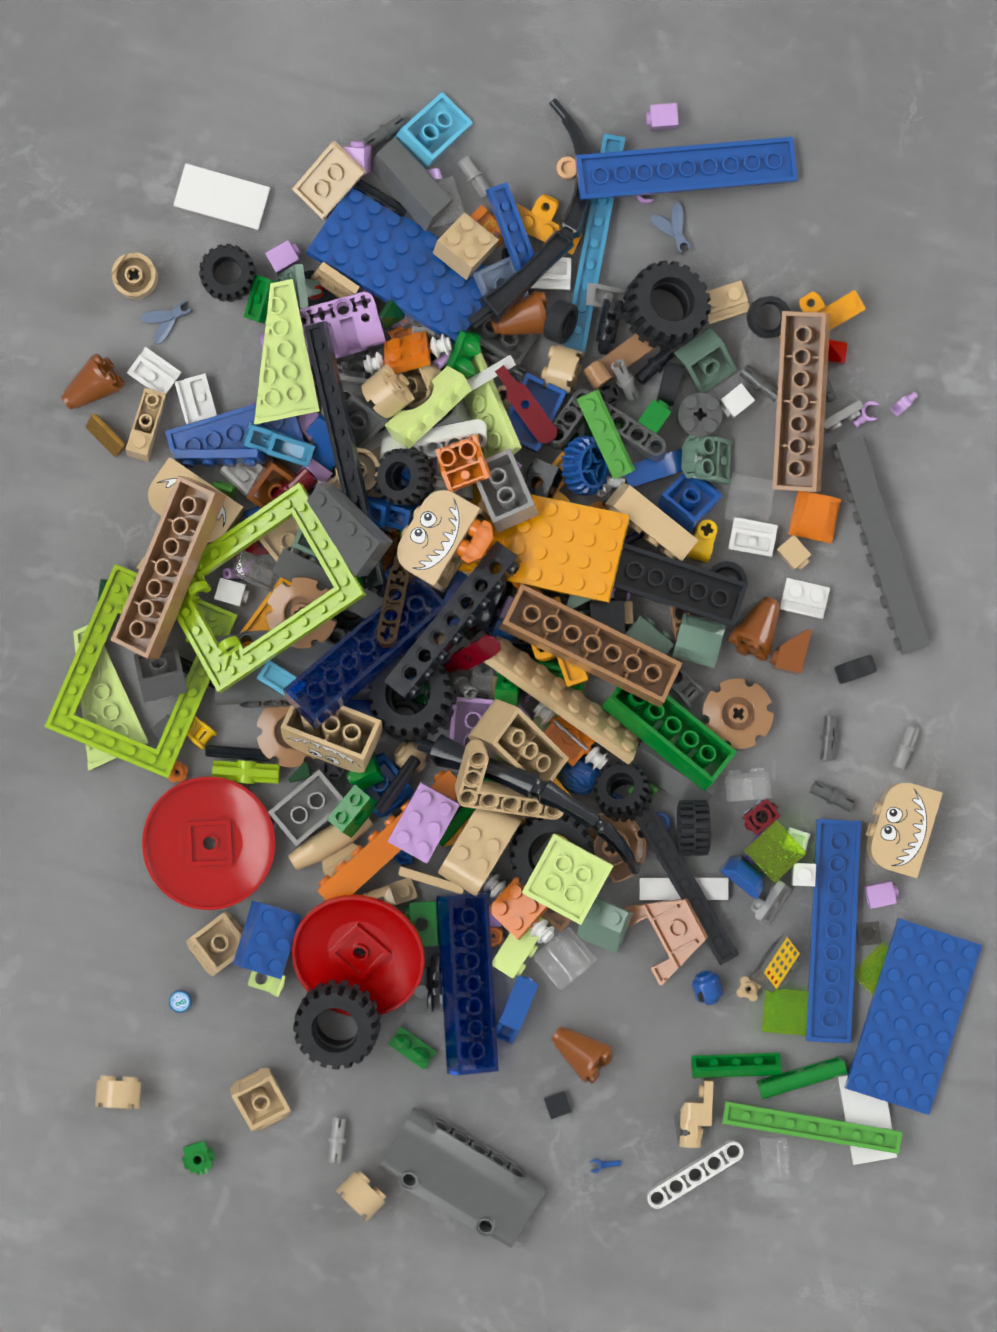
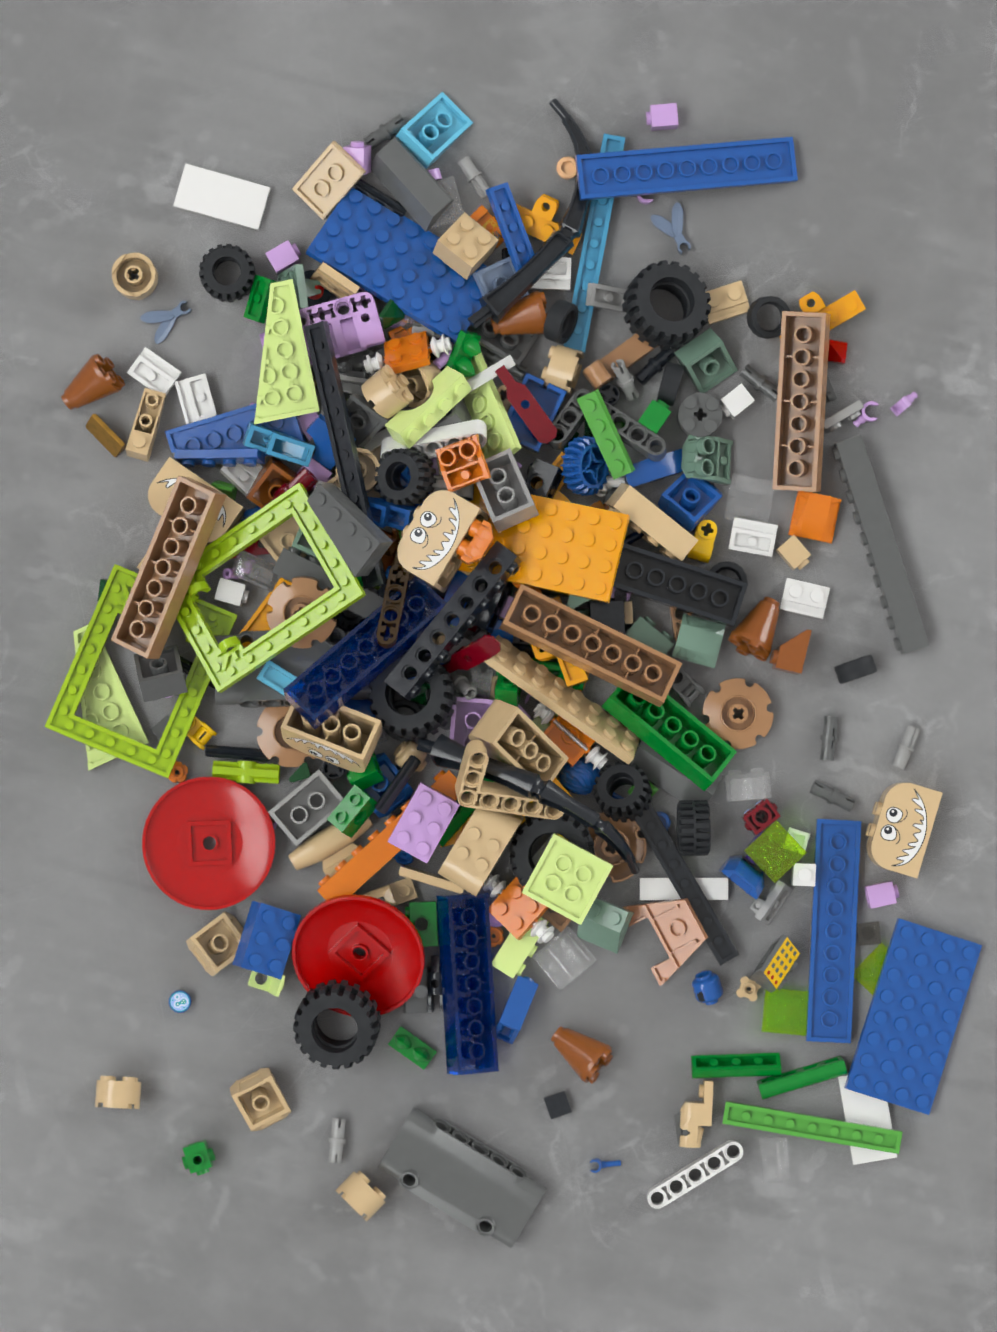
(608, 326): black hinge -> none

